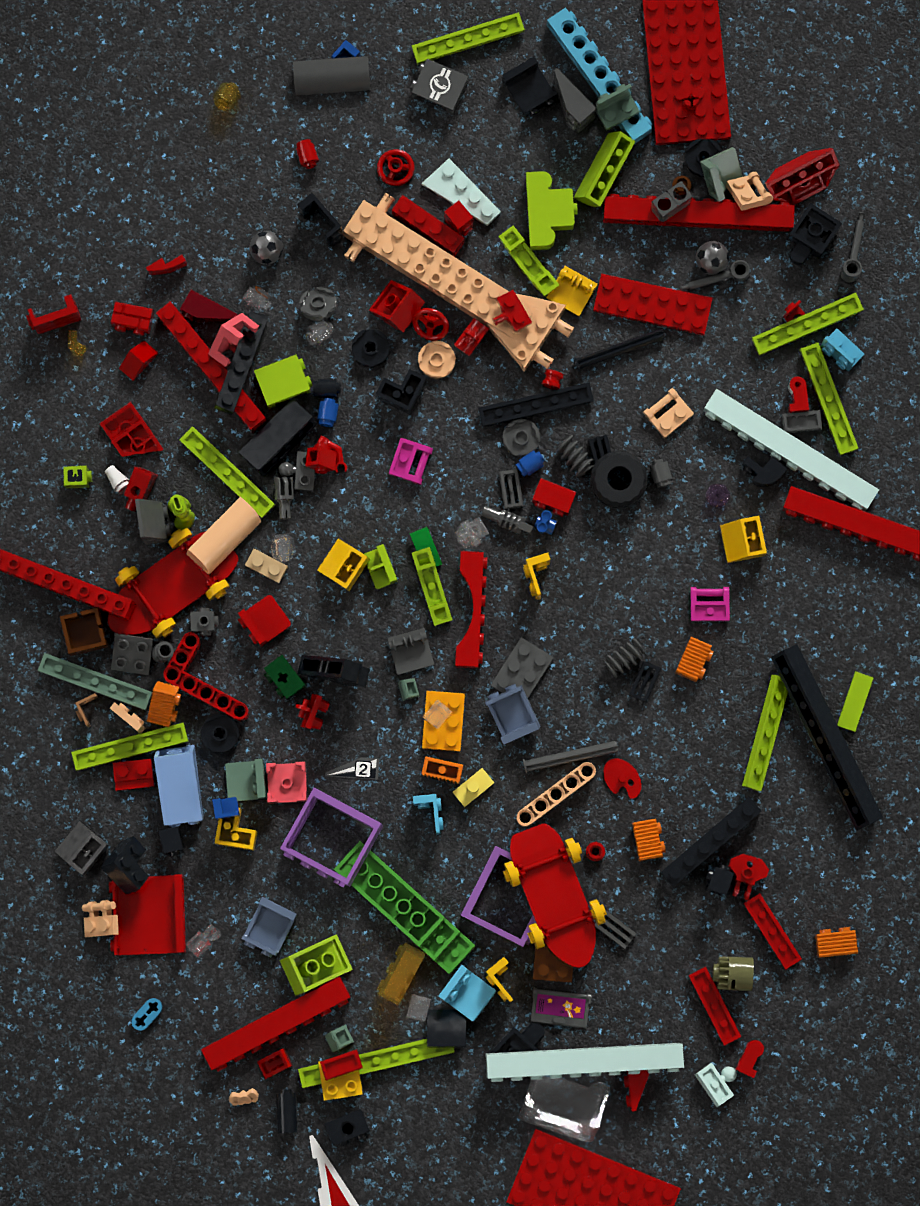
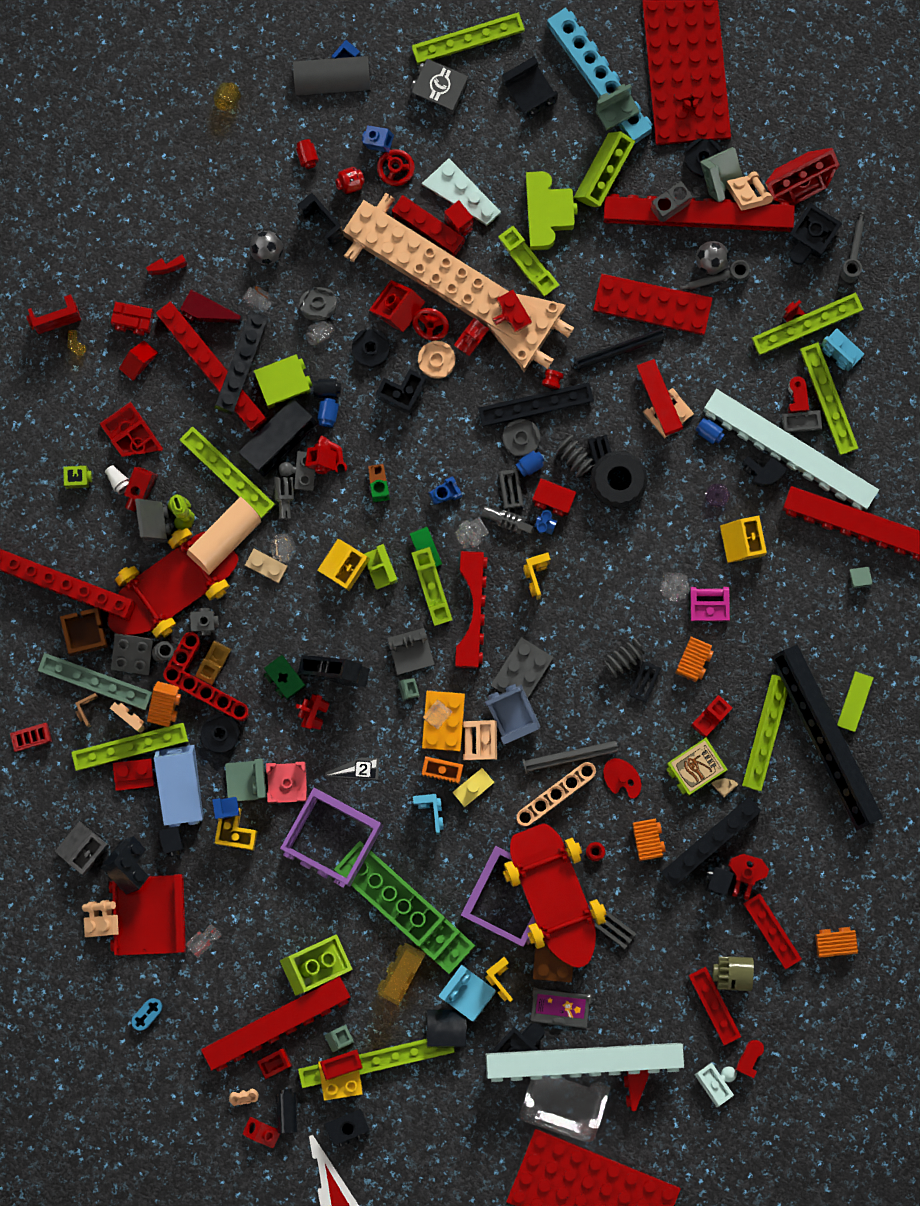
(46, 733): none -> red slope
(213, 662): none -> pearl gold slope
(229, 337): coral panel -> none
(262, 1134): none -> red bracket
(264, 620): red bracket -> none
(269, 927): sand blue panel -> none
(349, 180): none -> red head
(377, 138): none -> blue brick
(378, 483): none -> leg
(404, 459): dark pink plate -> none
(418, 1007): clear panel -> none
(448, 490): none -> blue plate
(485, 740): none -> light nougat plate
(573, 290): yellow hinge -> none
(575, 106): dark grey slope -> none
(659, 397): none -> red slope
(661, 473): dark grey brick -> none
(674, 586): none -> clear brick
(679, 190): reddish brown plate -> none
(696, 767): none -> brick
(710, 431): none -> blue brick
(711, 716): none -> red slope
(724, 786): none -> tan tile
(860, 577): none -> sand green slope

